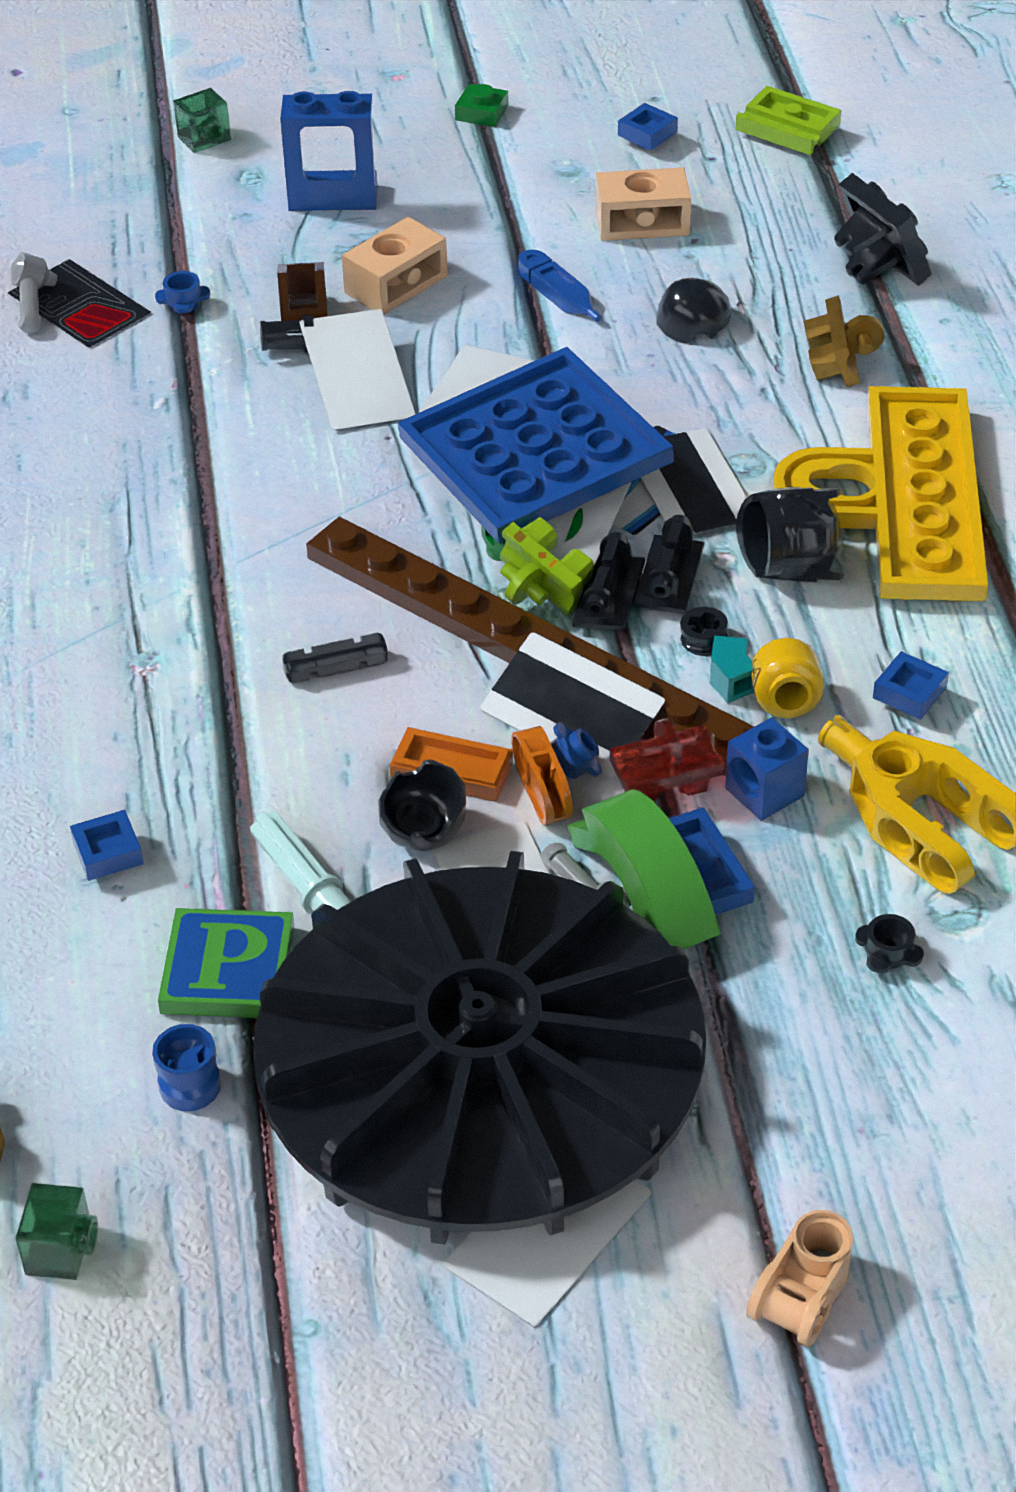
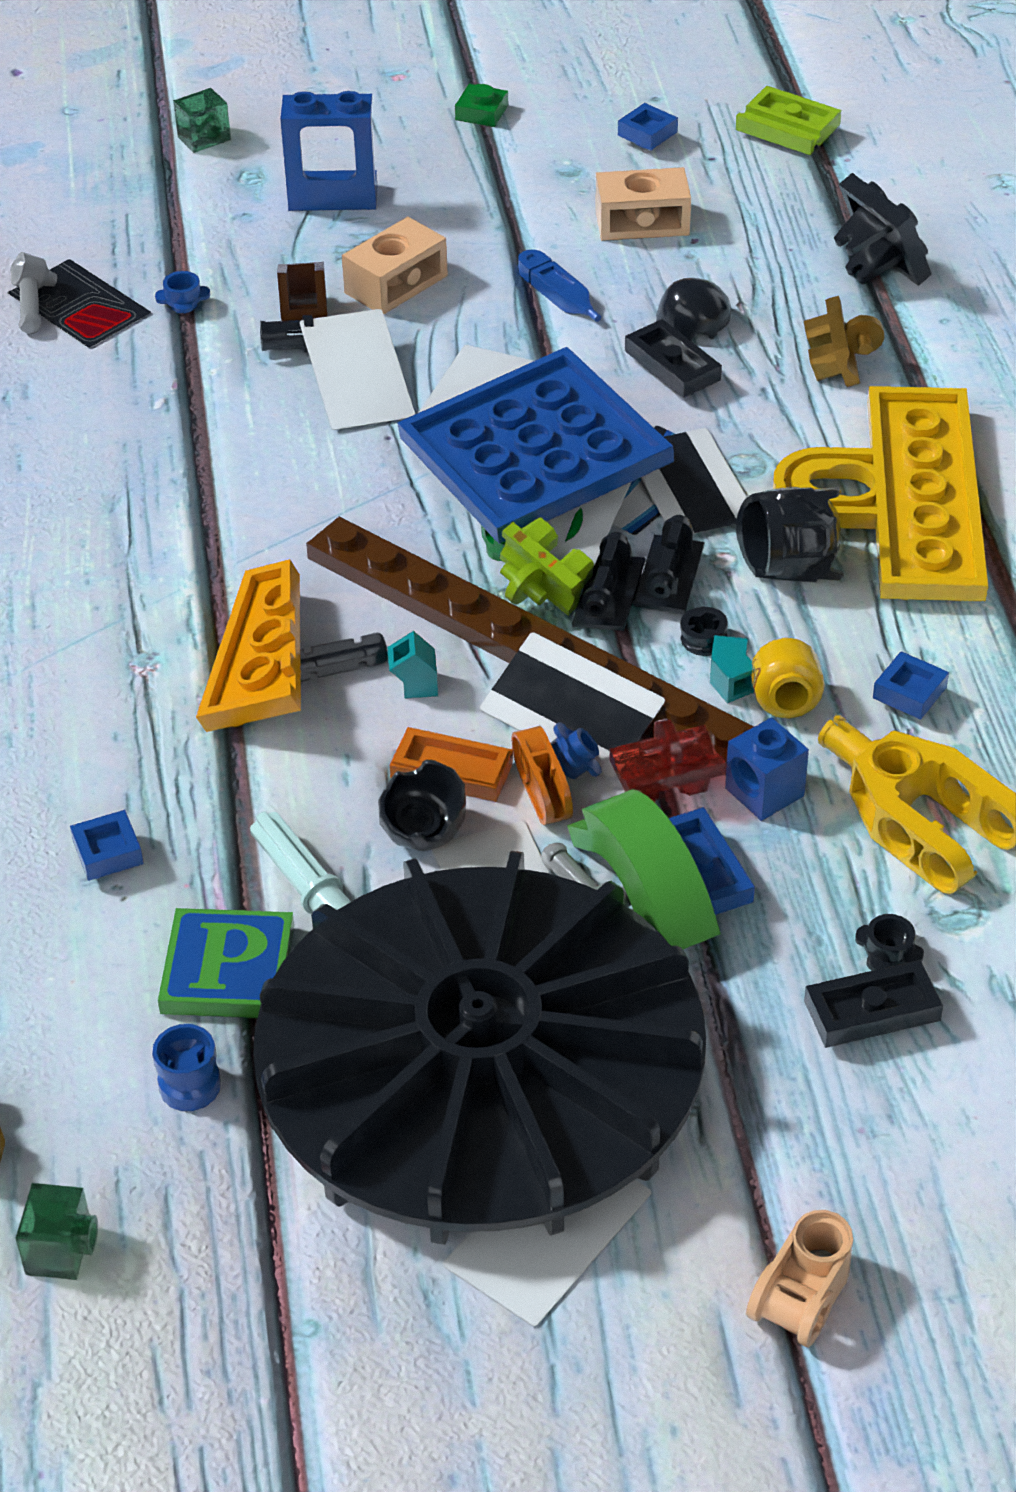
(259, 653): none -> light orange wing
(415, 665): none -> teal piece
(673, 358): none -> black plate
(873, 1003): none -> black plate

